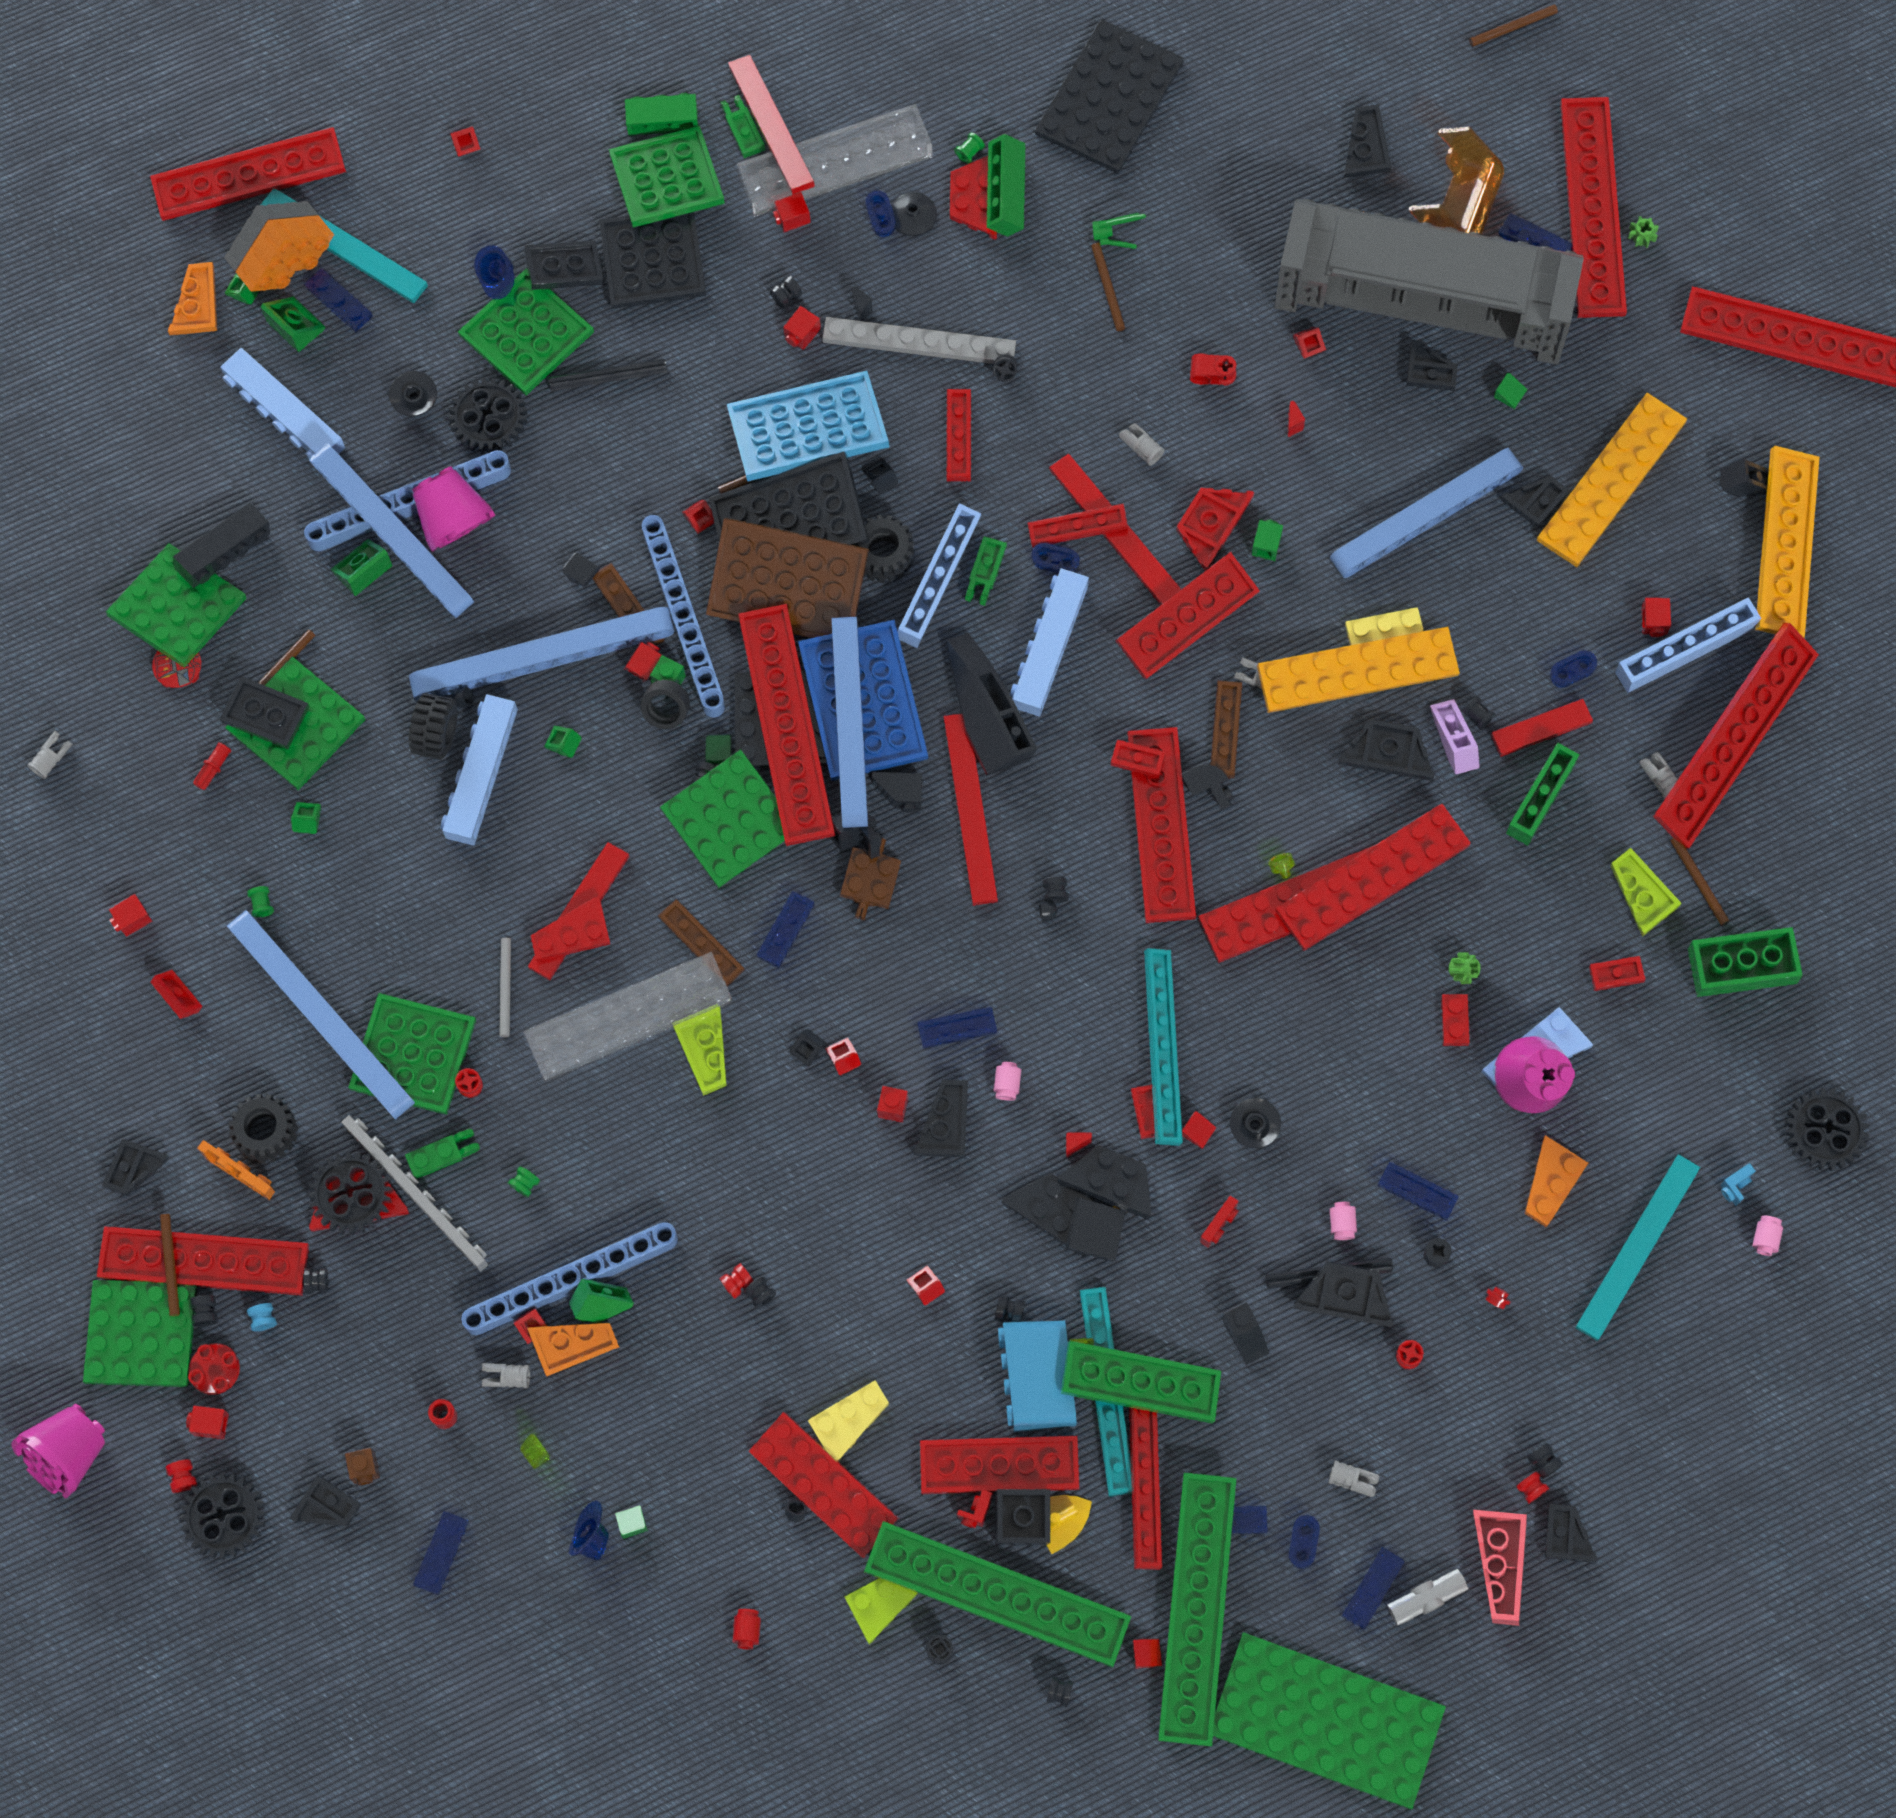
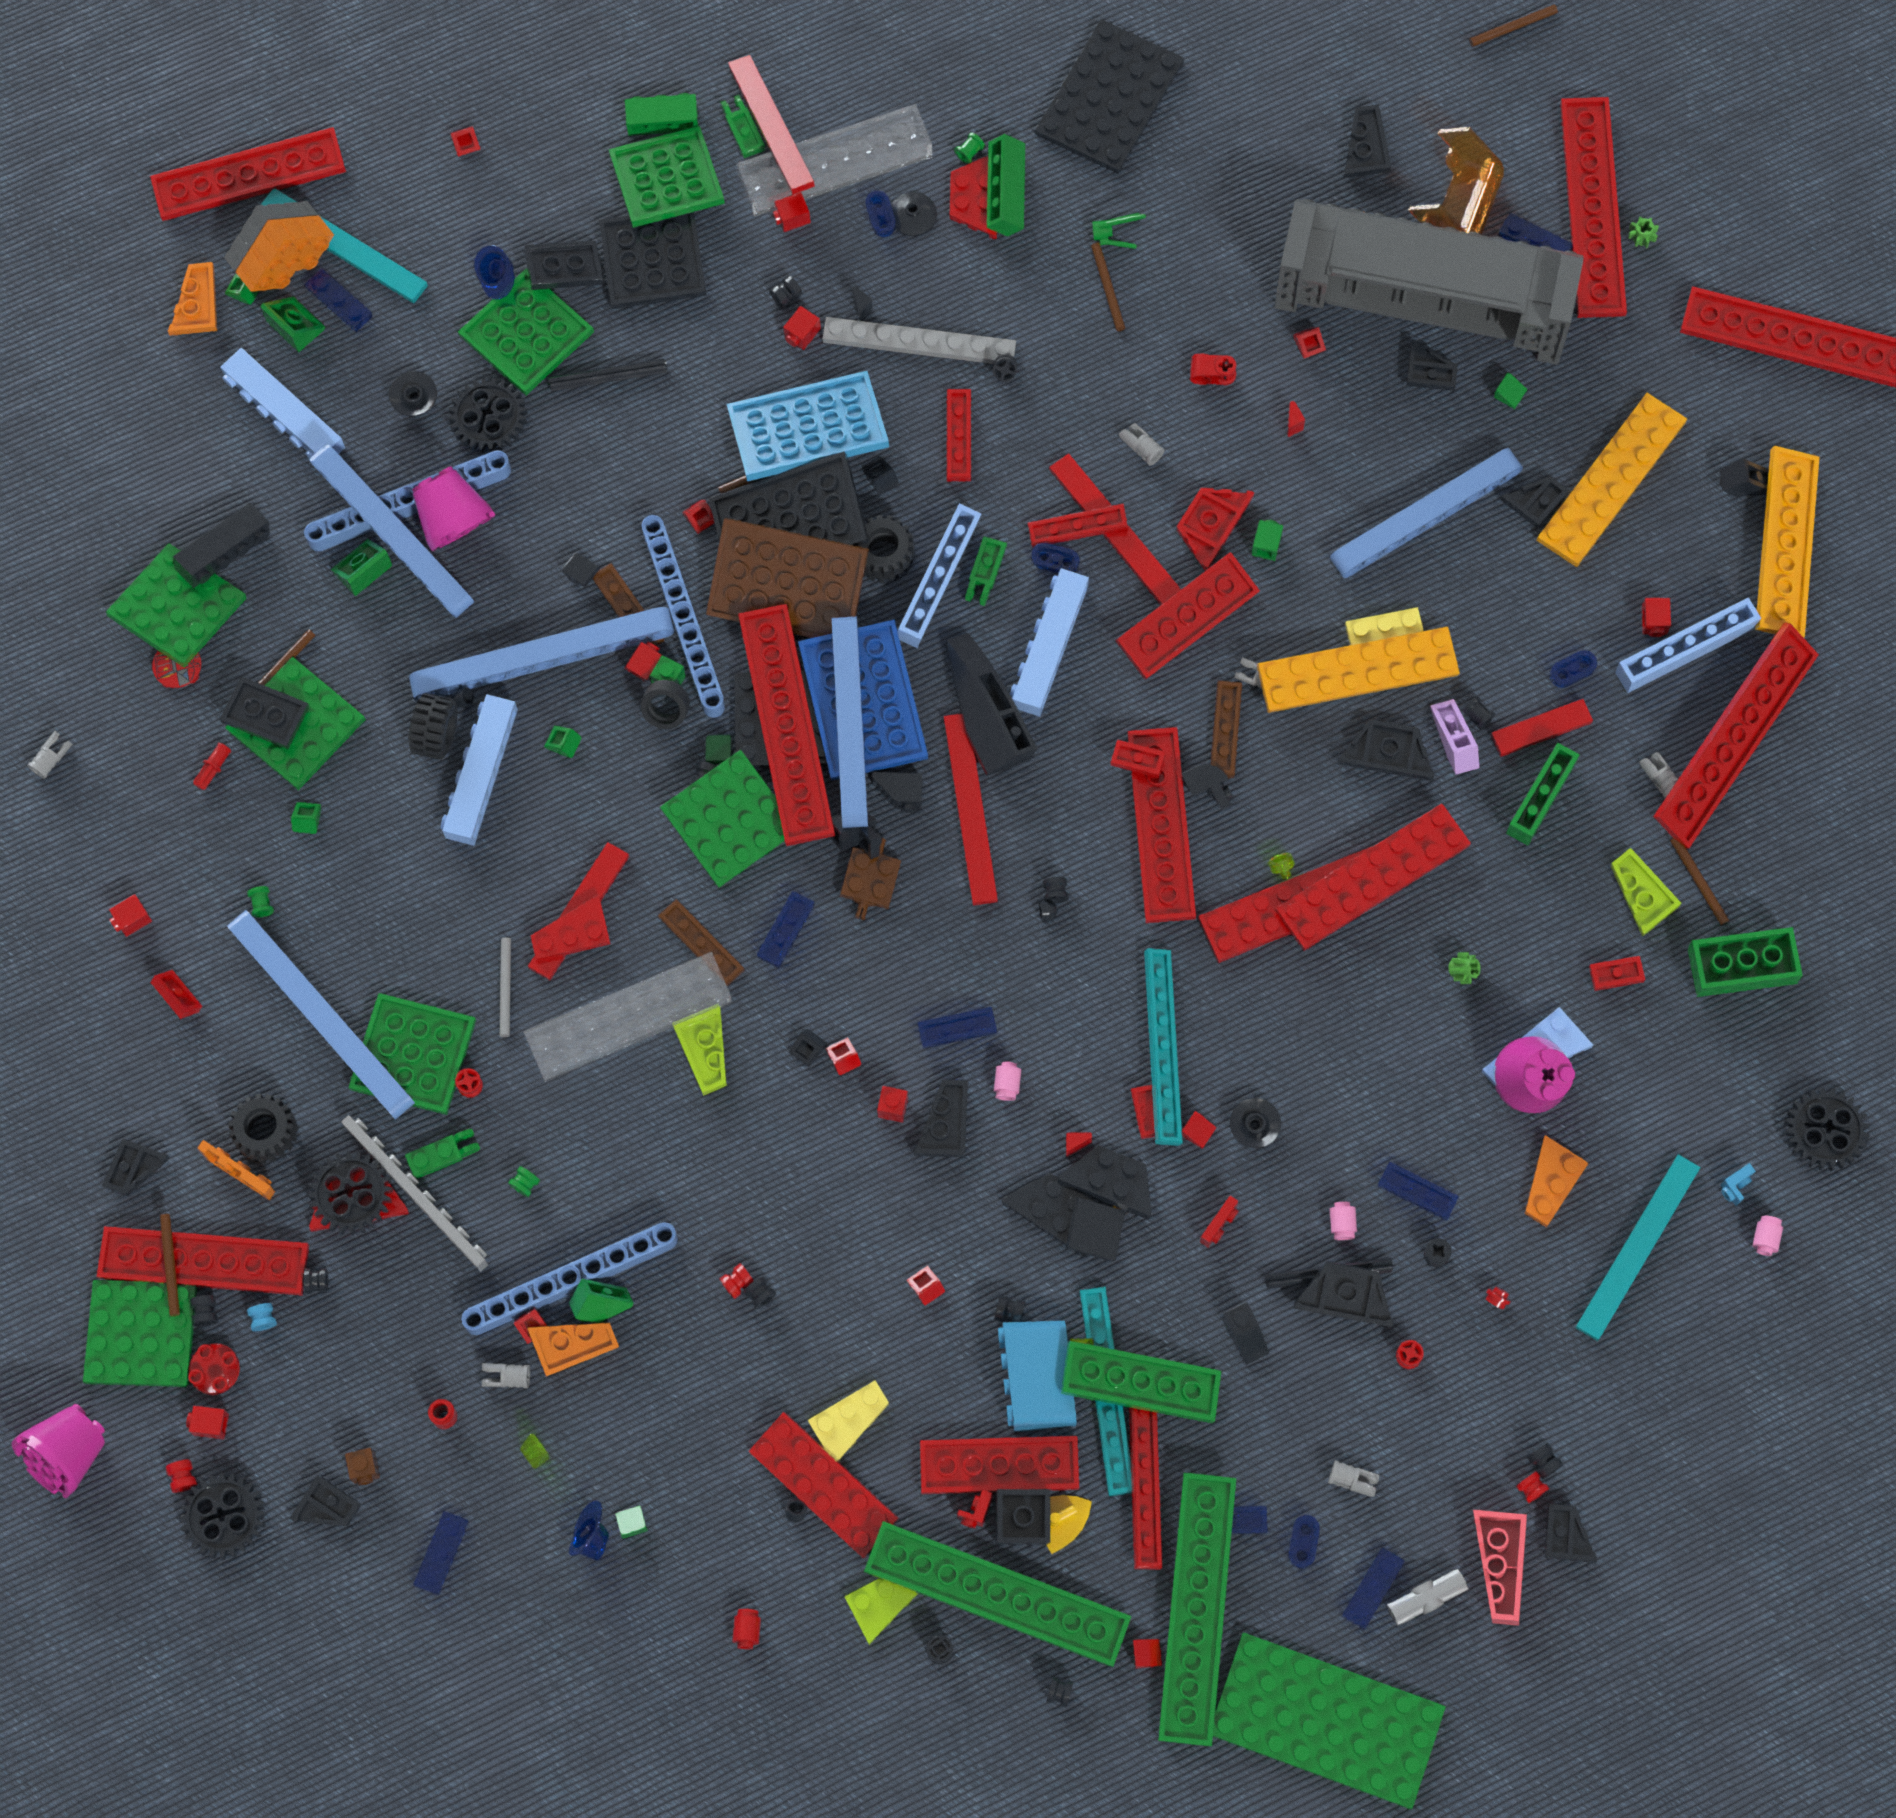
(1455, 1019): red plate -> none

